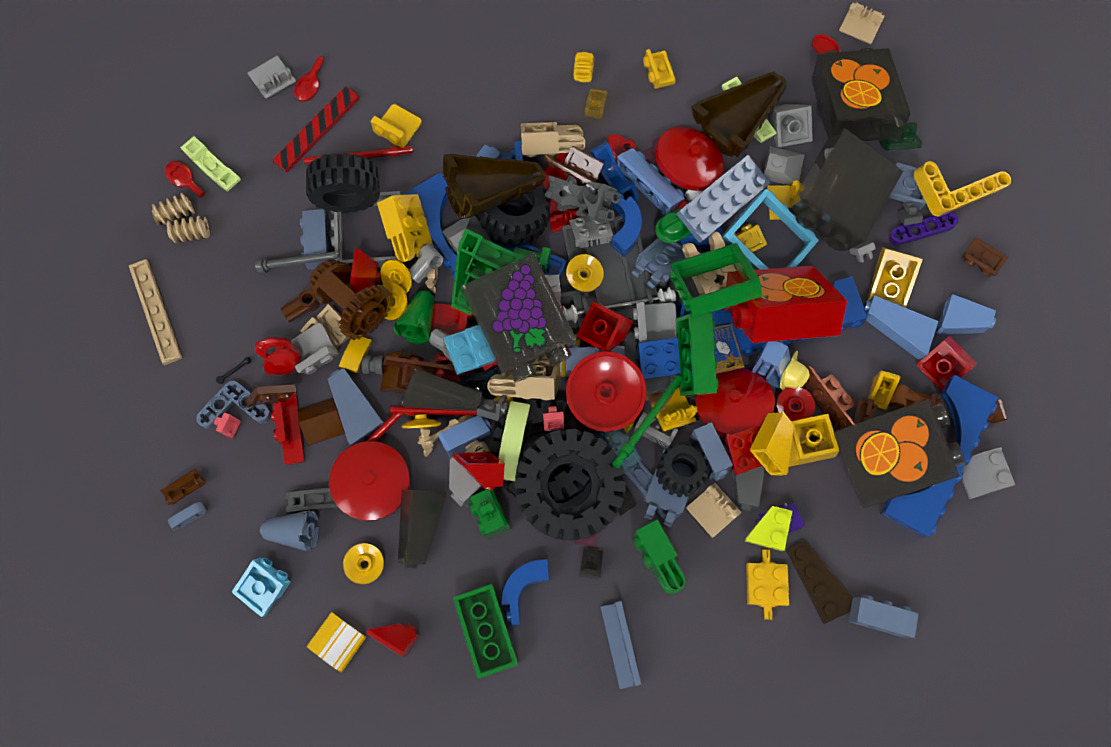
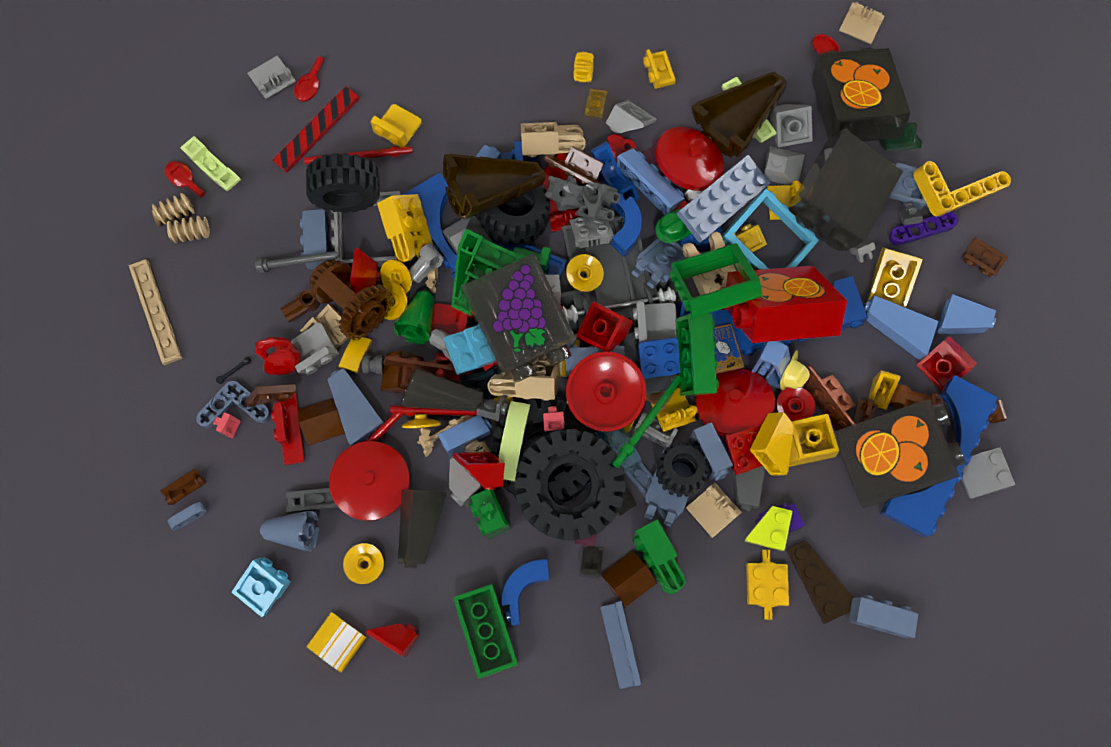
(628, 117): none -> light grey slope
(629, 578): none -> reddish brown slope

